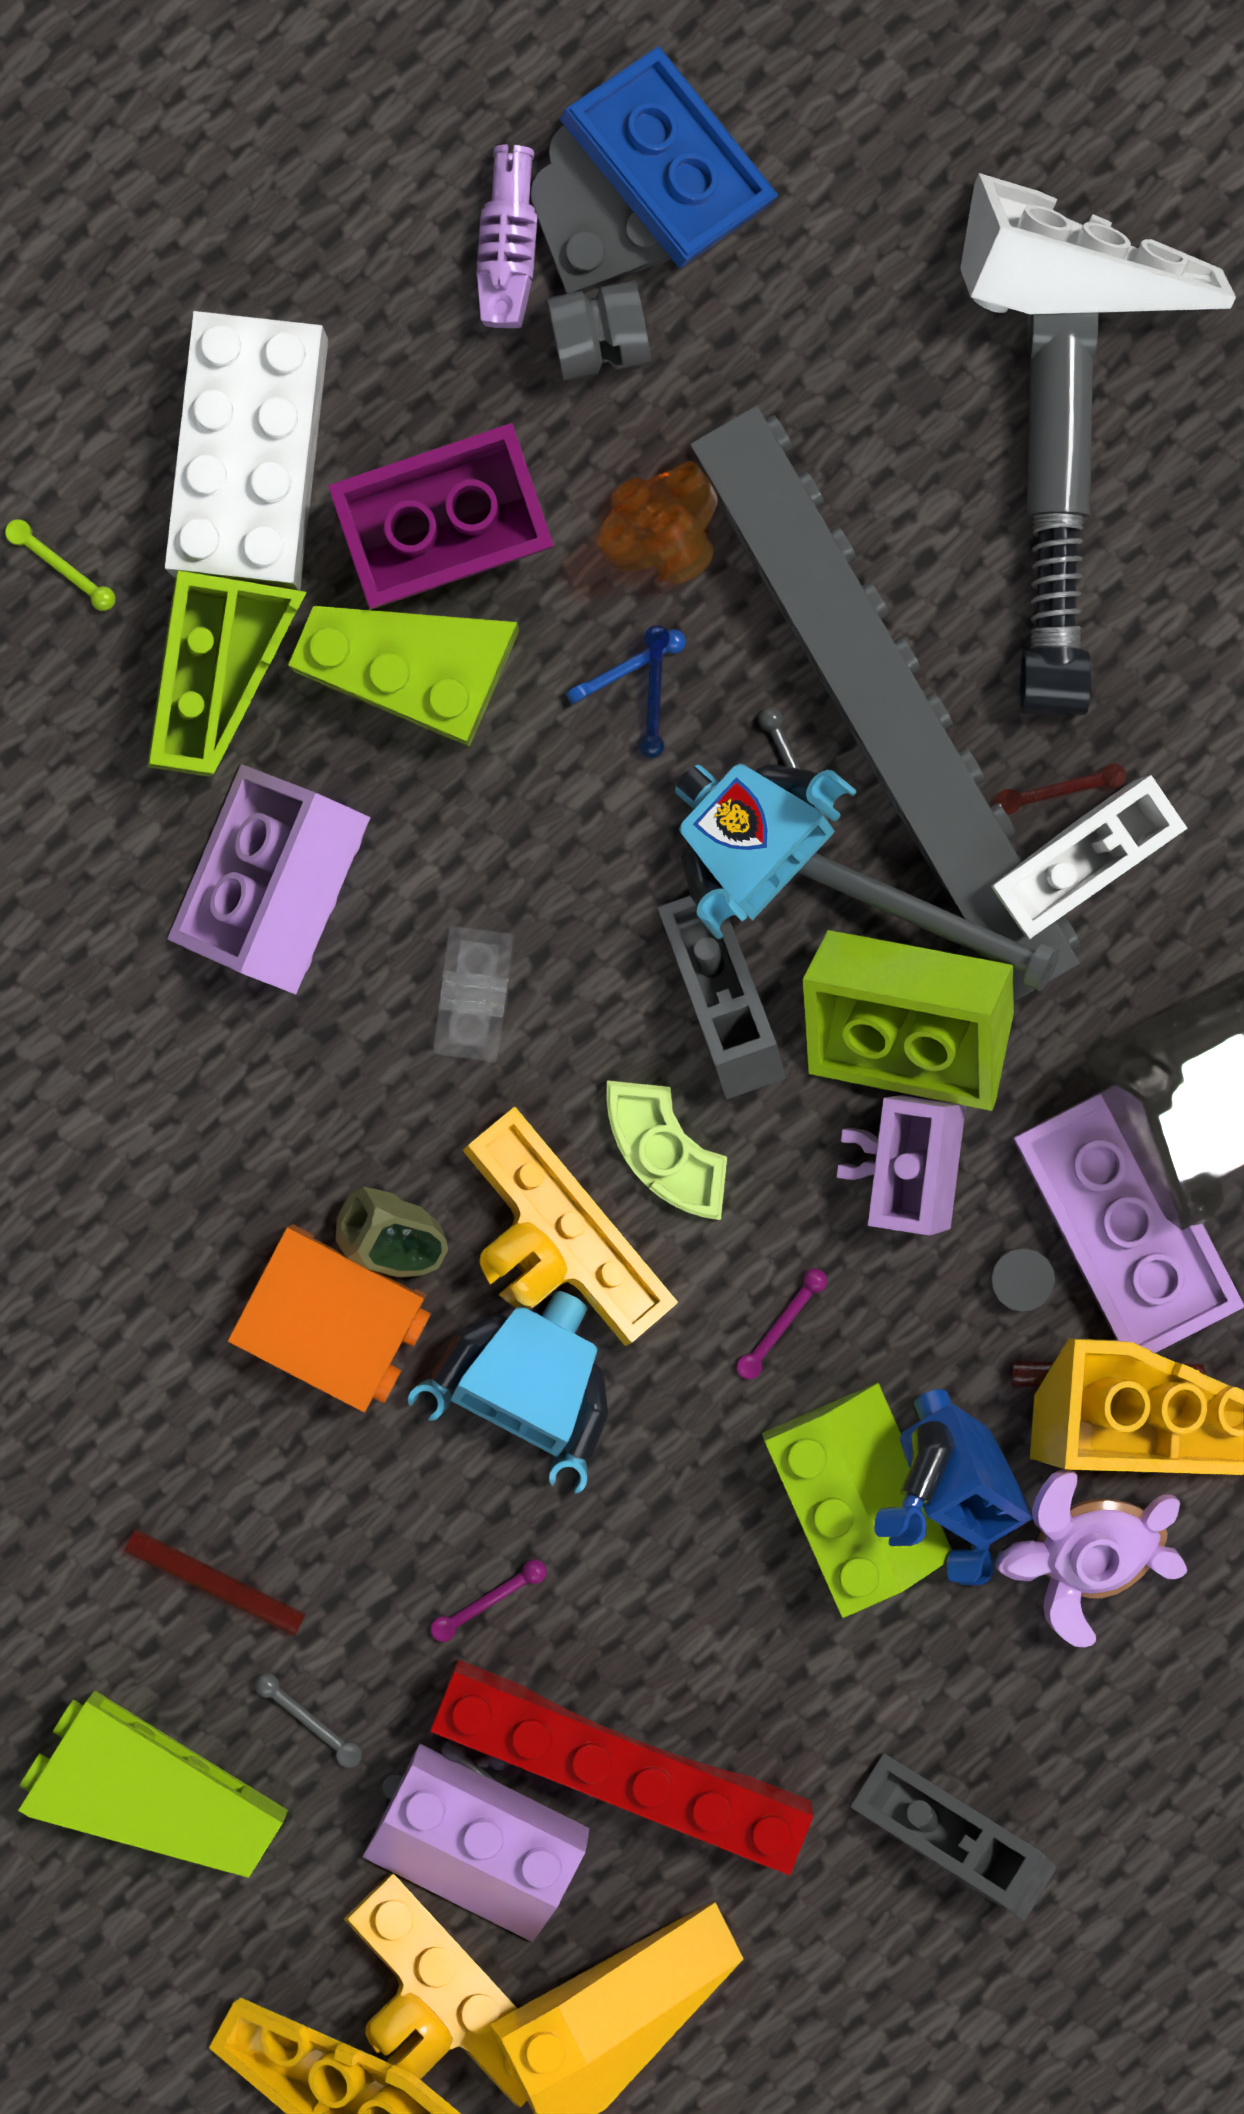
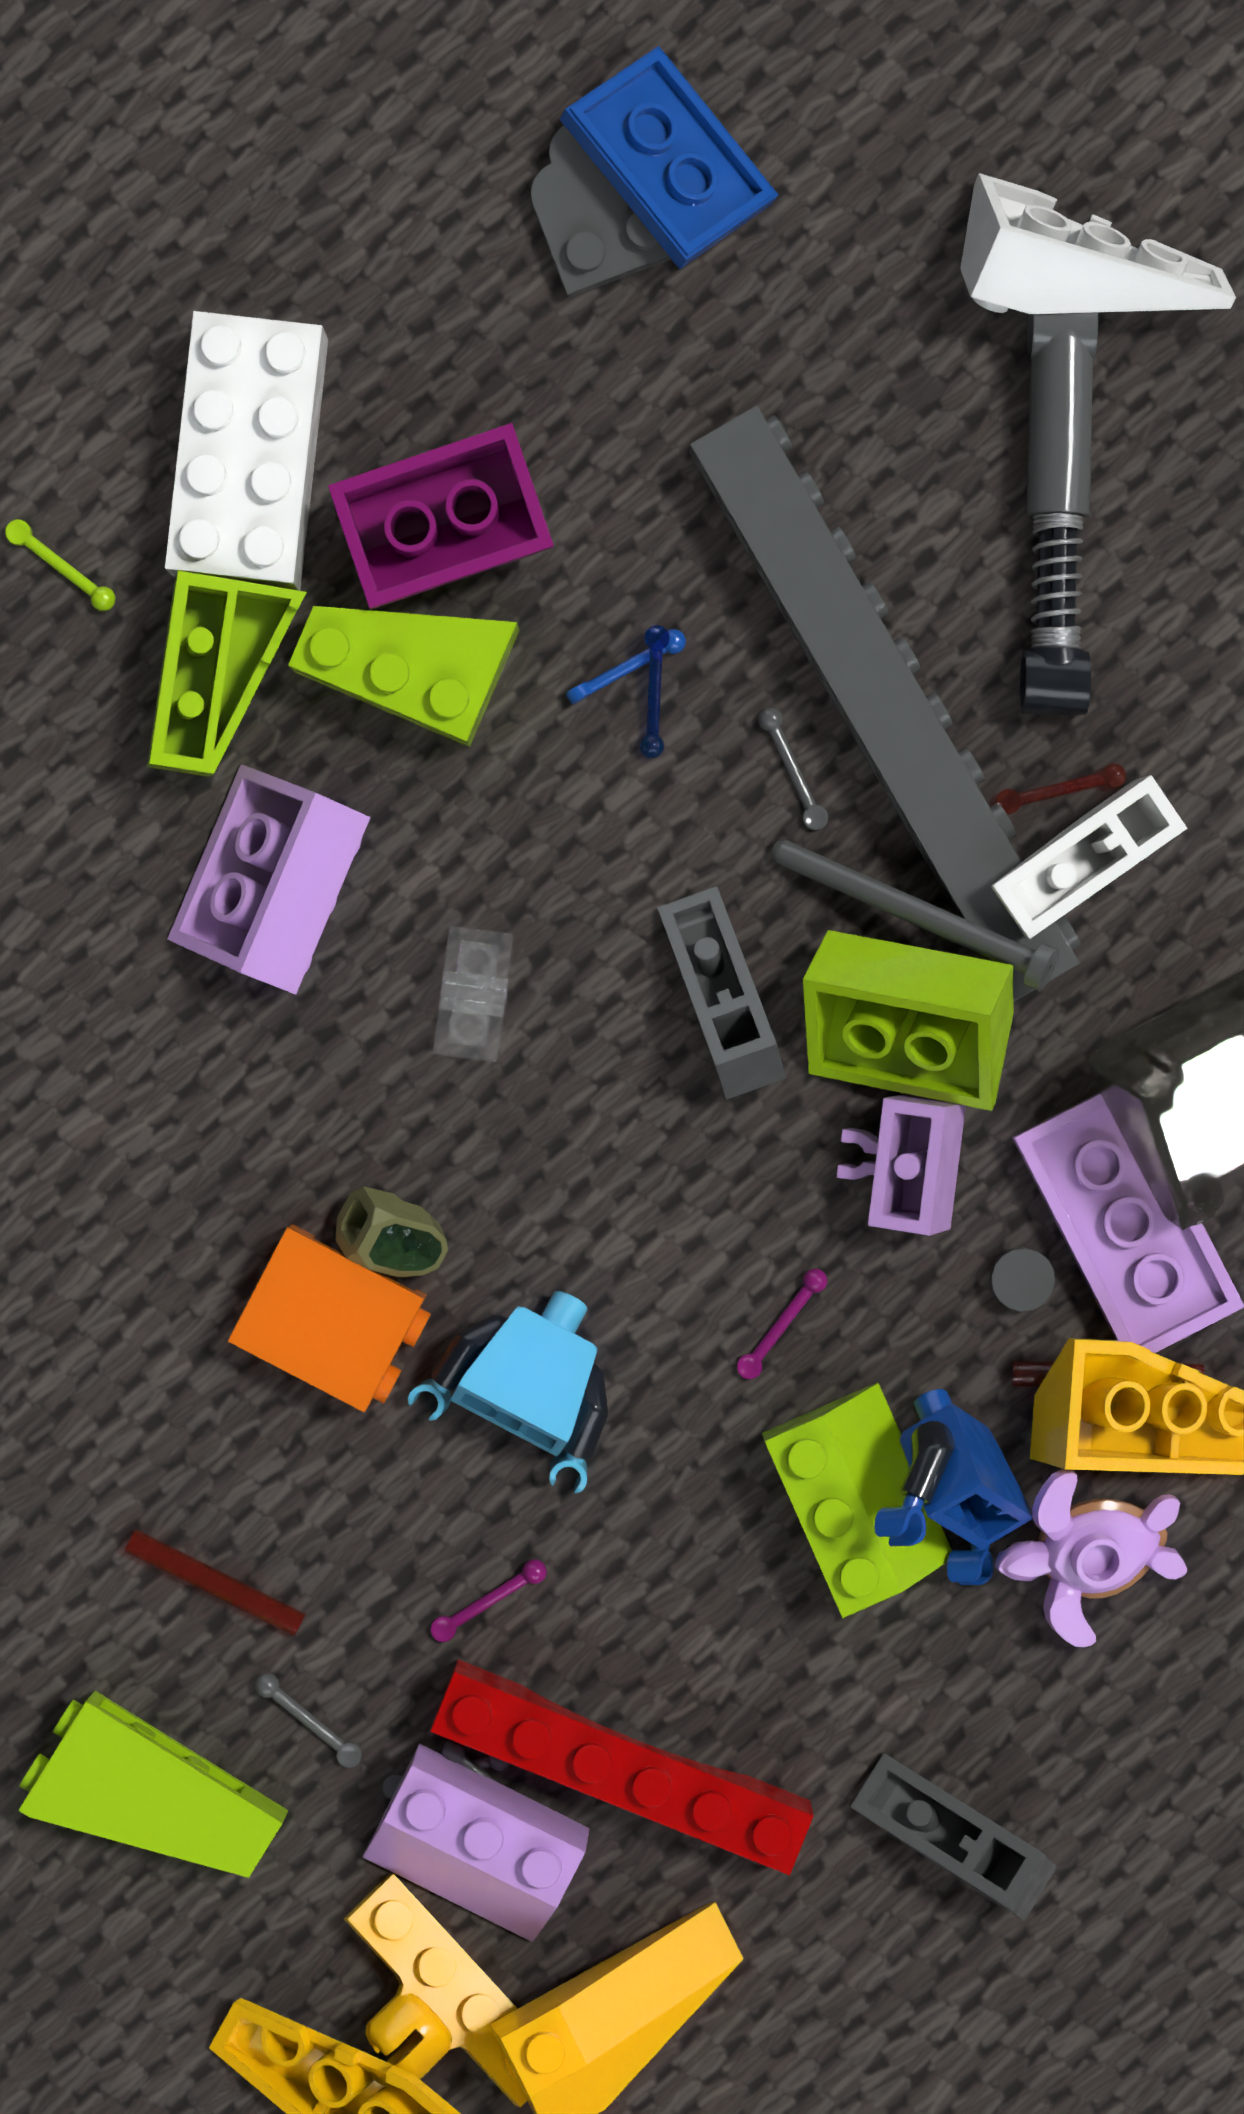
(507, 241): lavender hinge -> none
(560, 1234): yellow plate -> none
(599, 330): dark grey wheel -> none
(661, 1152): yellowish green tile -> none
(662, 524): clear orange plate -> none
(752, 834): medium azure torso -> none

